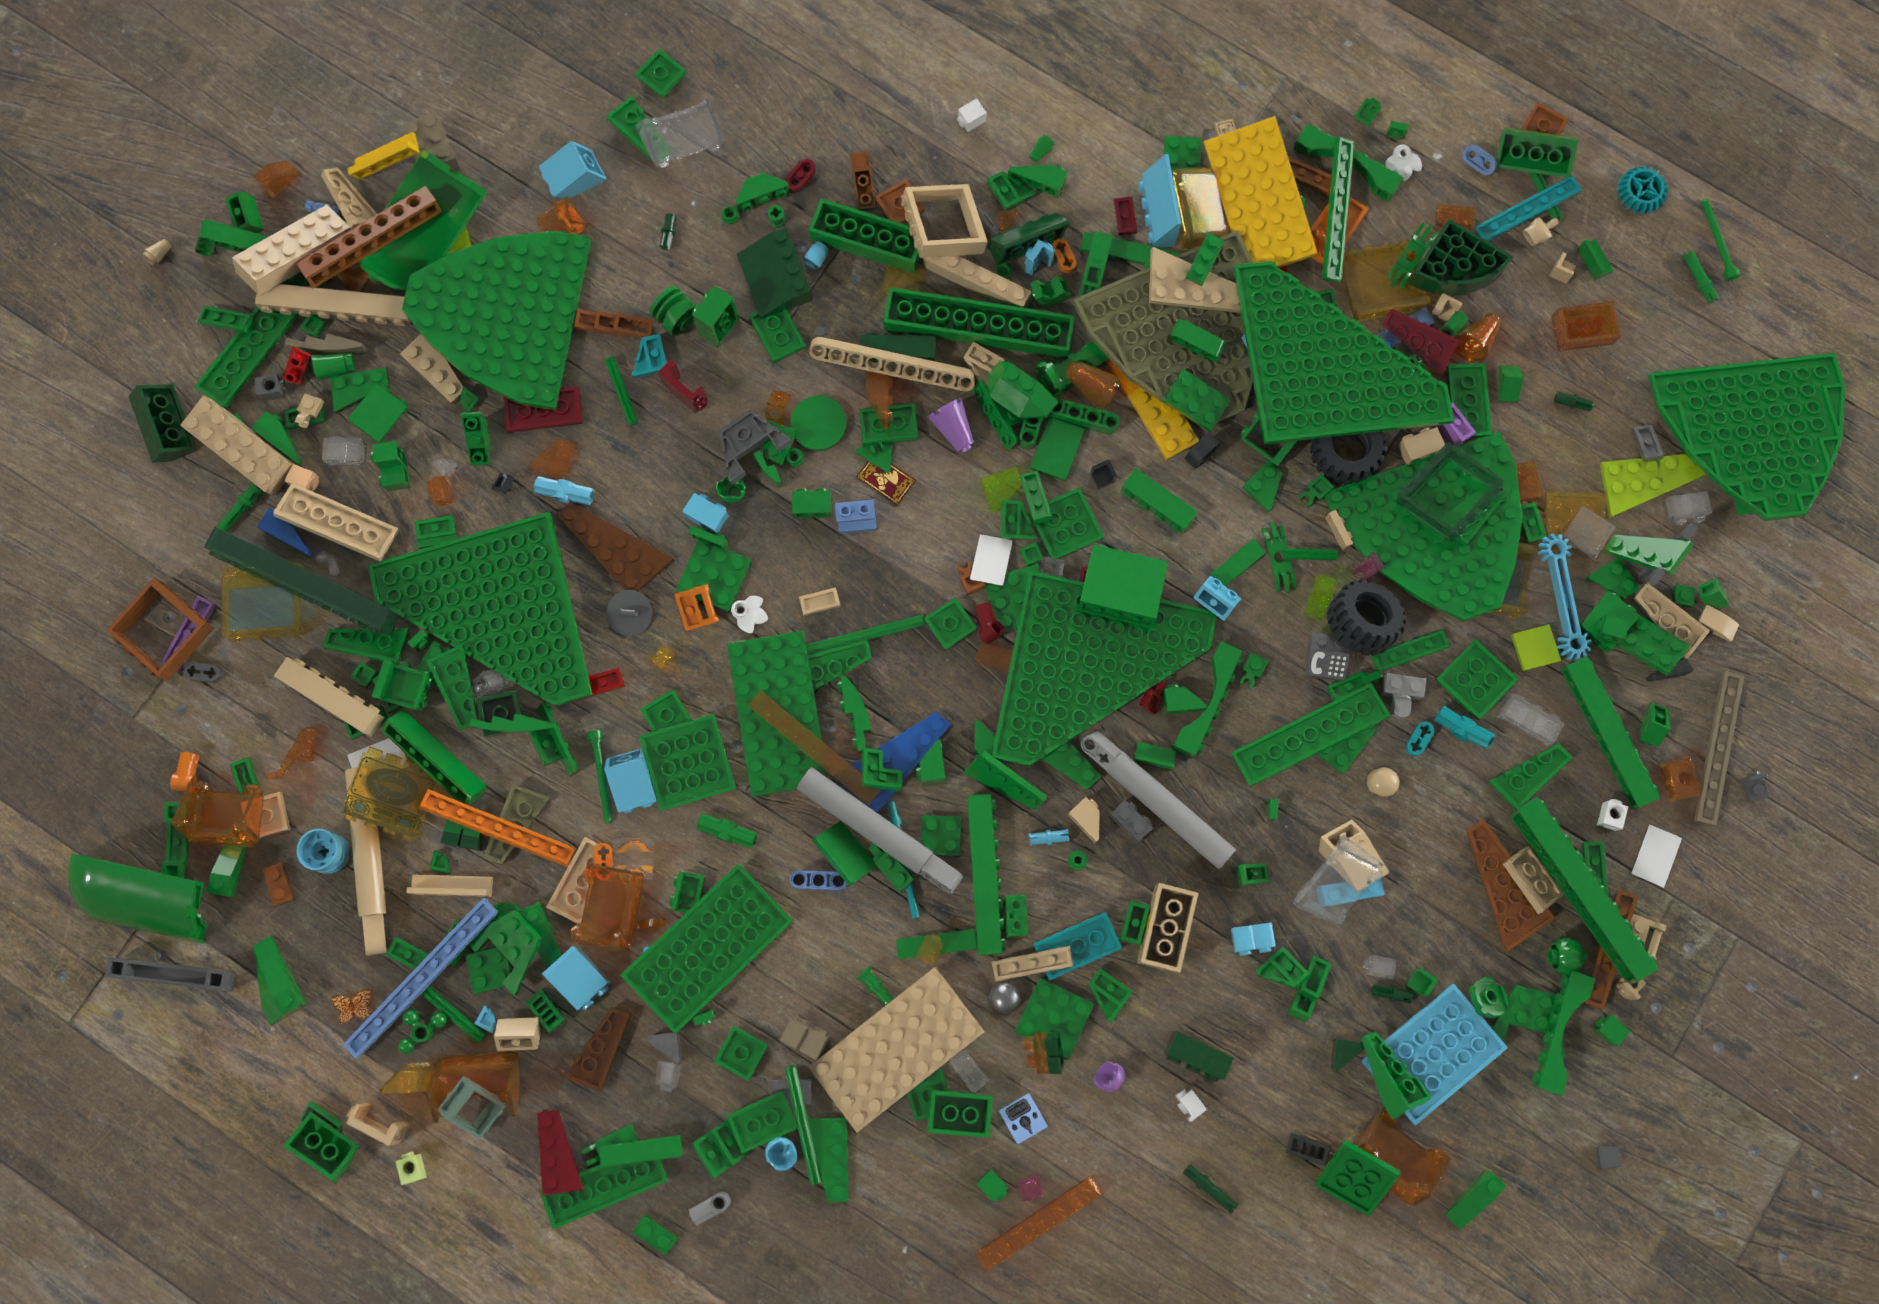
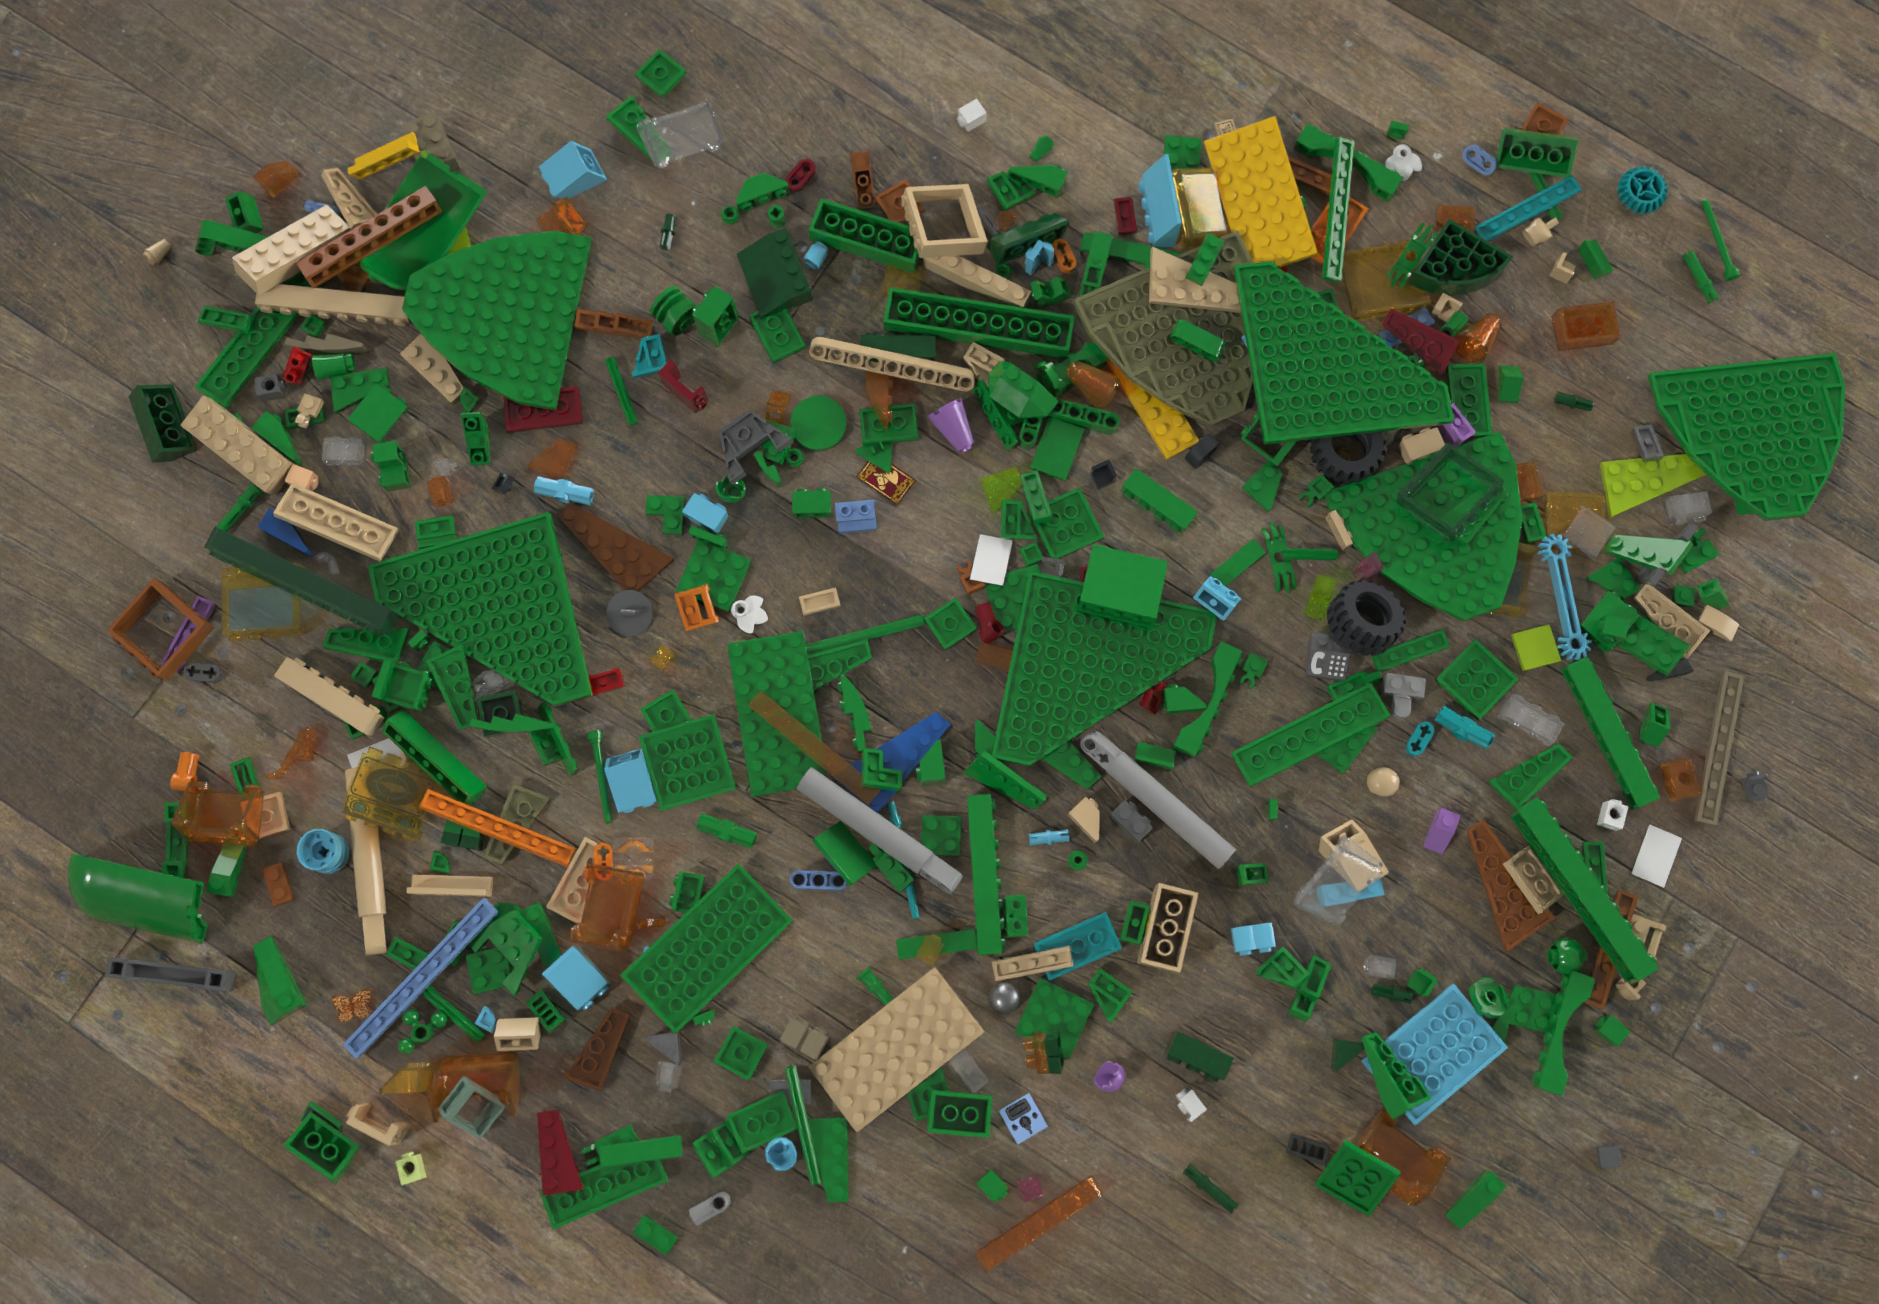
(669, 507): none -> green plate
(1196, 400): green plate -> none
(1368, 111): green bracket -> none
(1441, 830): none -> medium lavender slope
(1699, 554): none -> green plate

